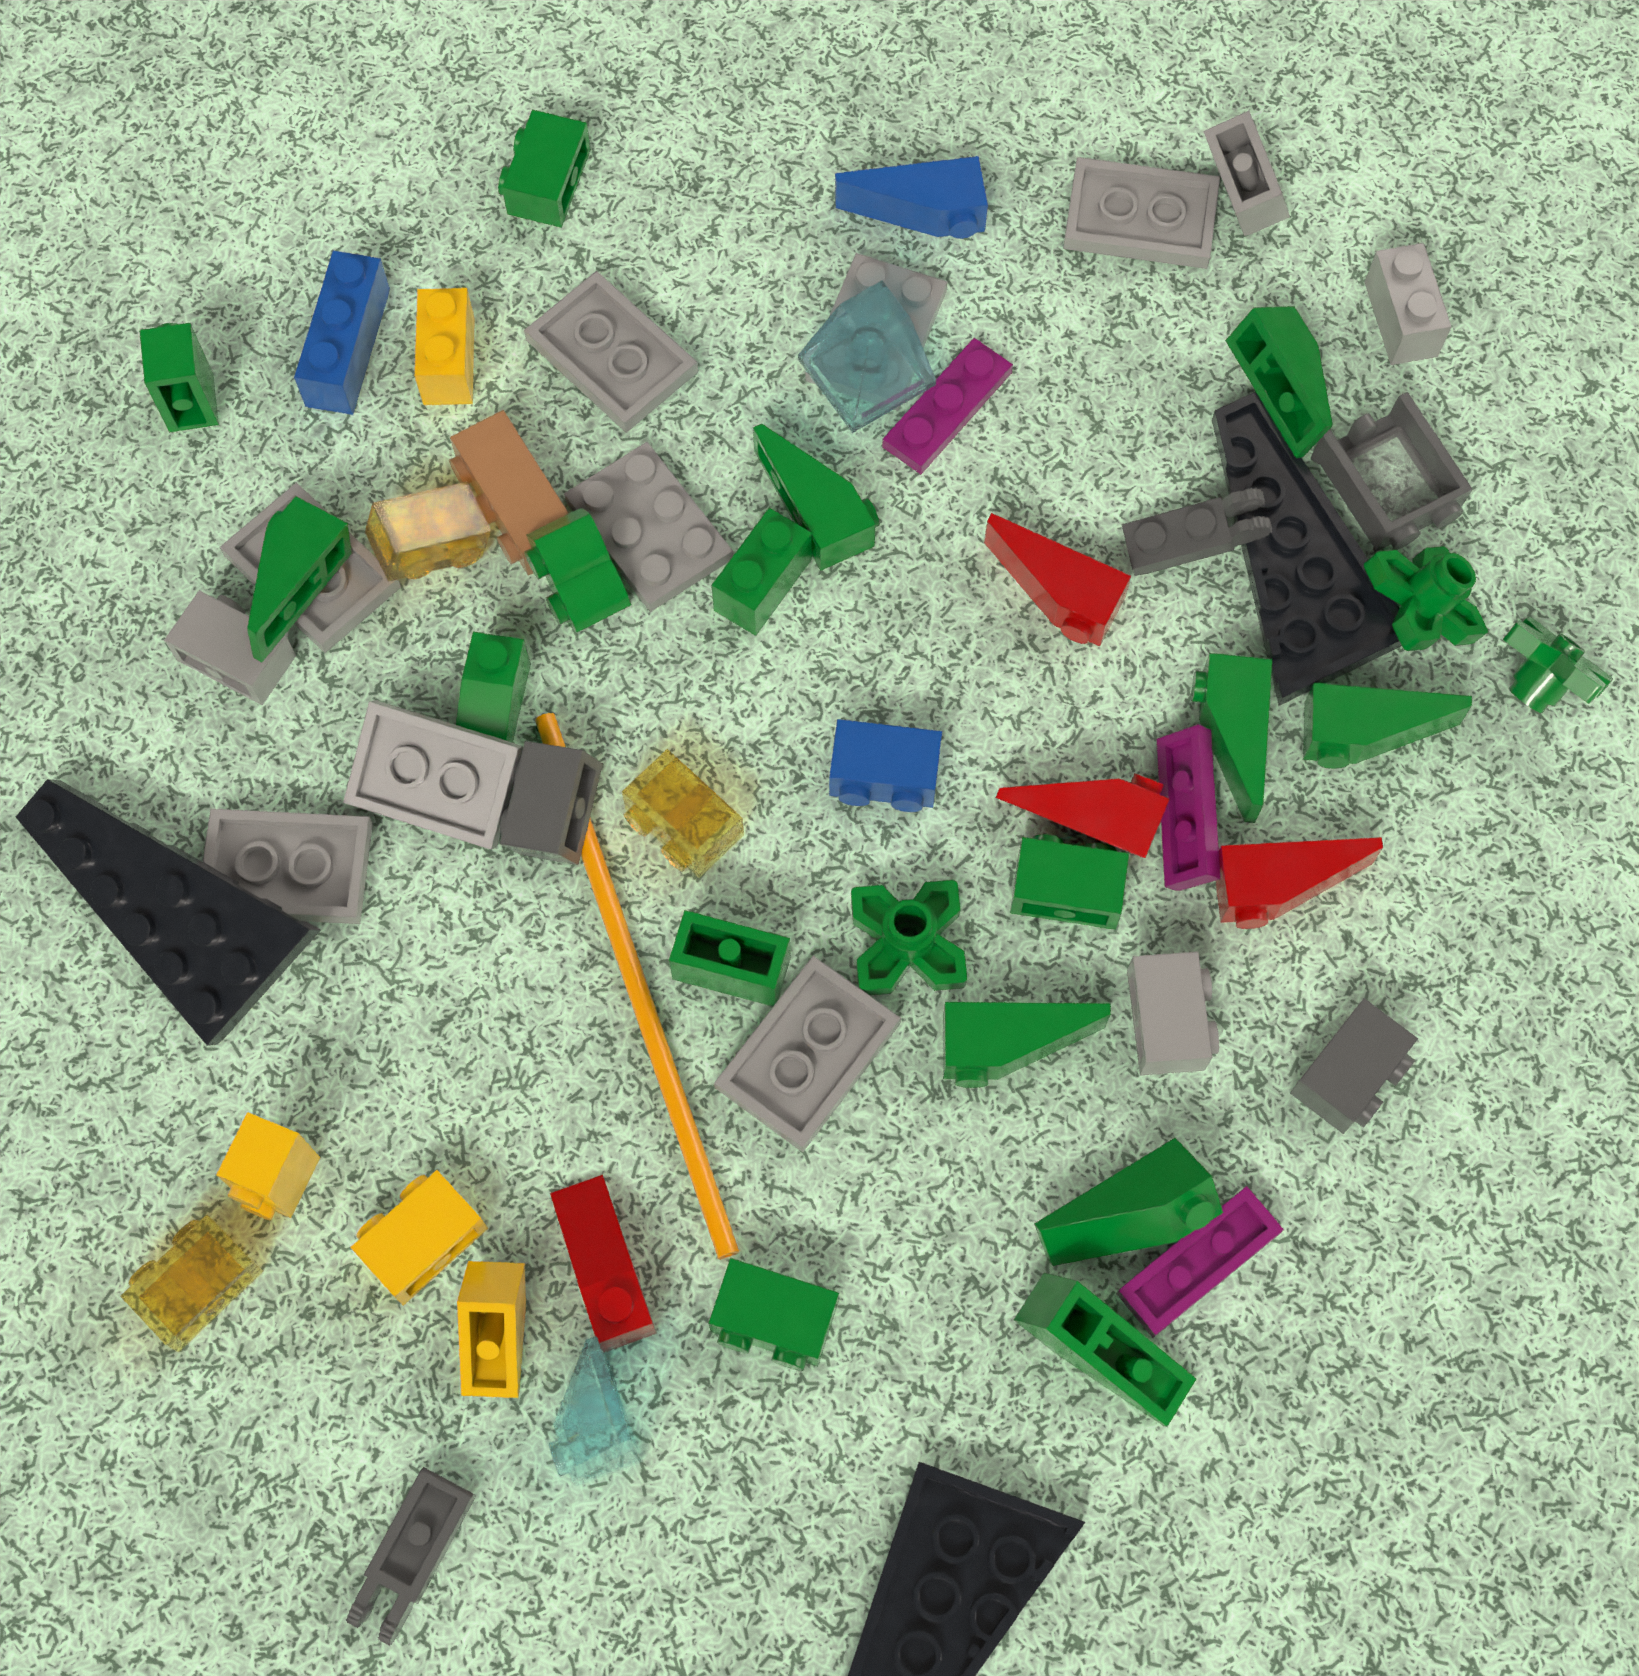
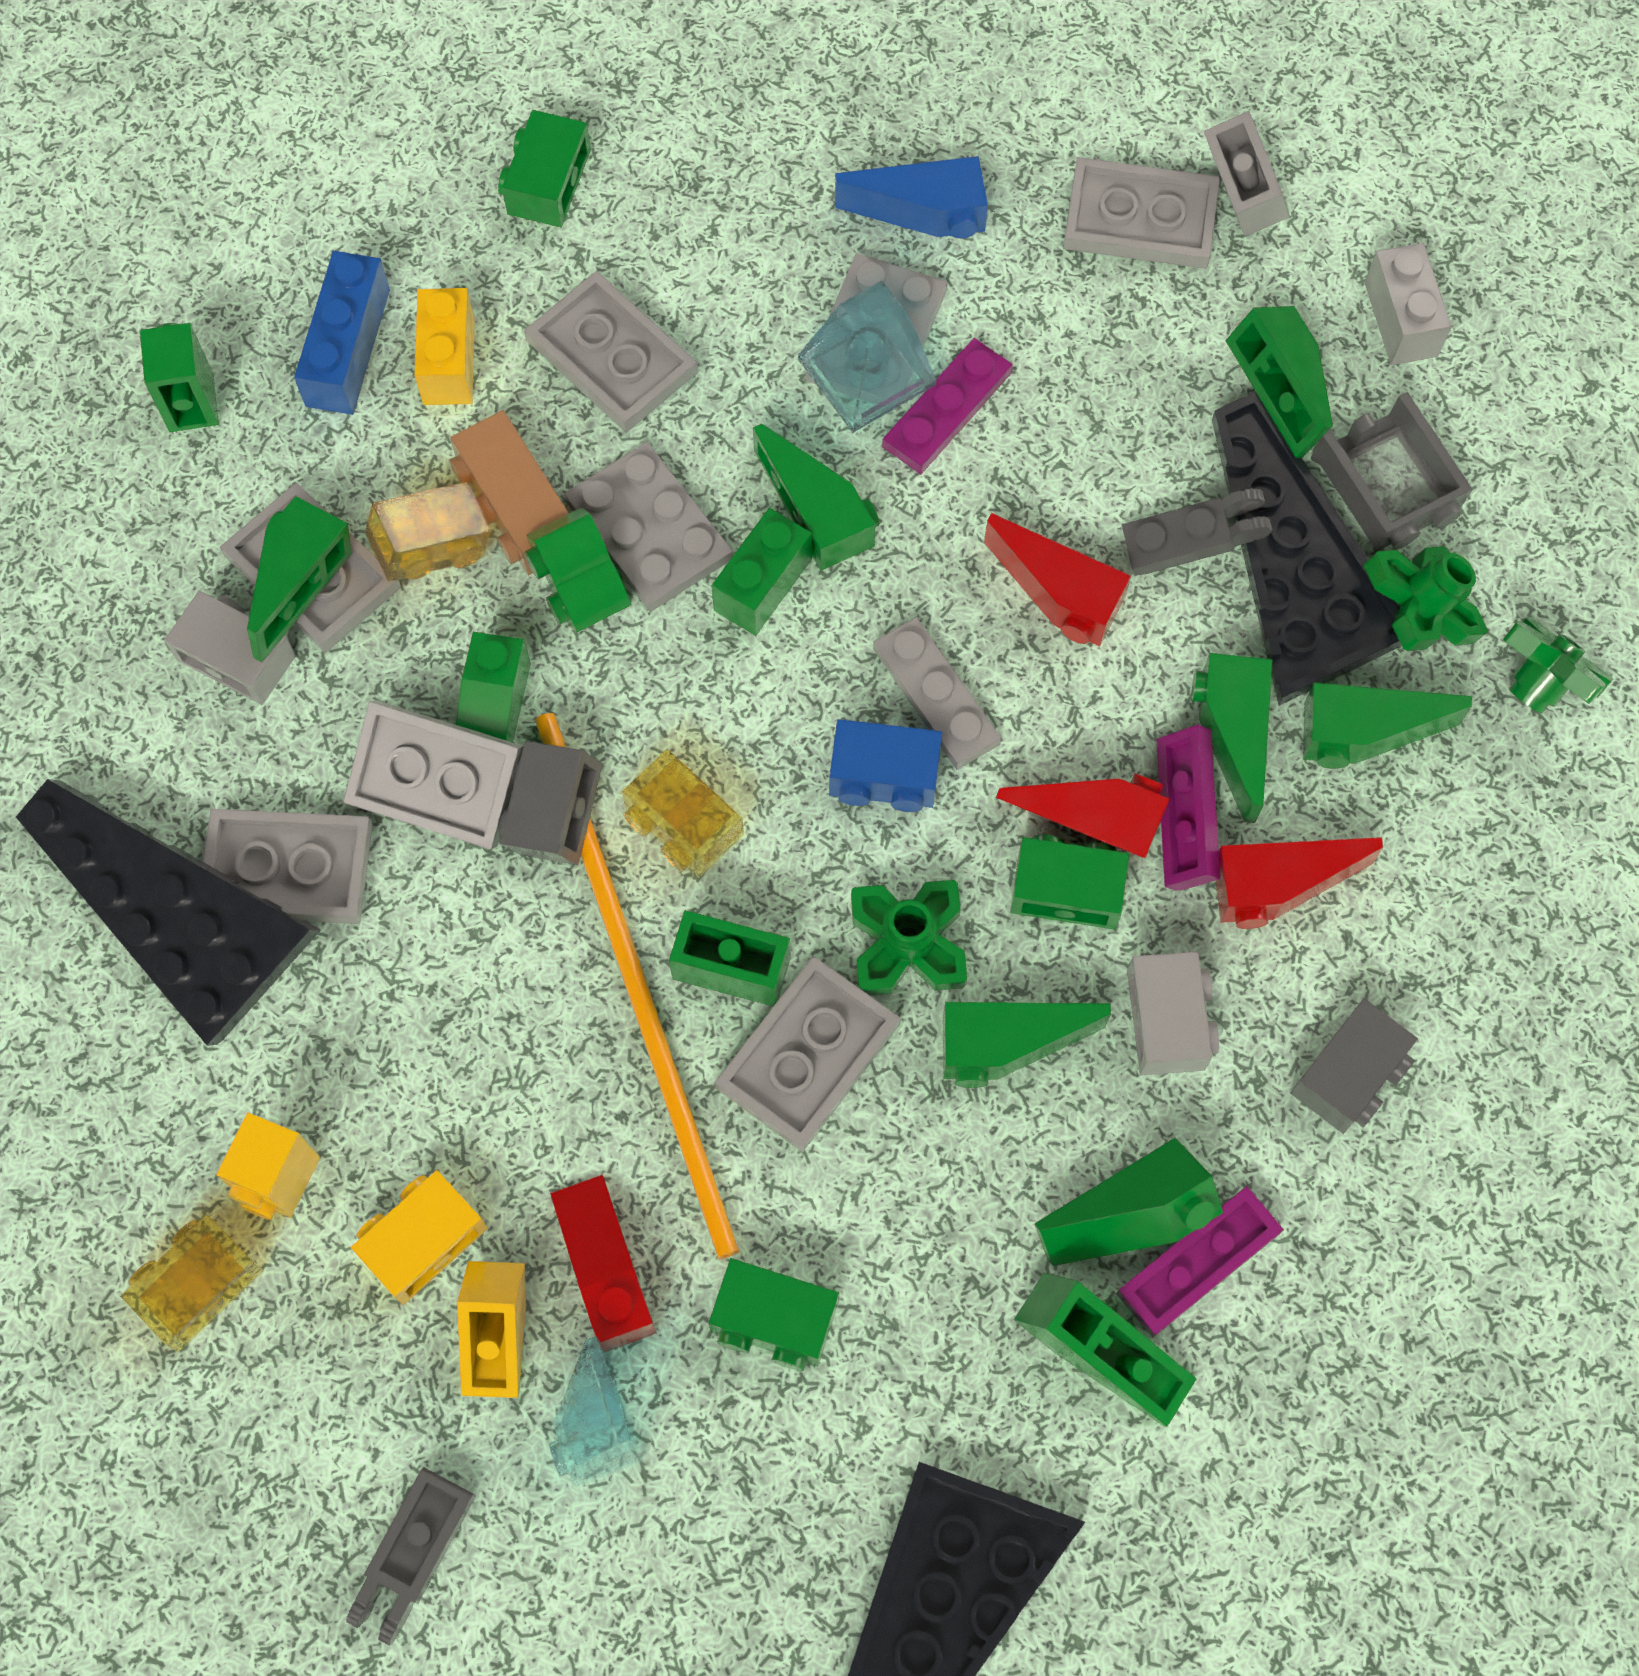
(936, 693): none -> light grey plate

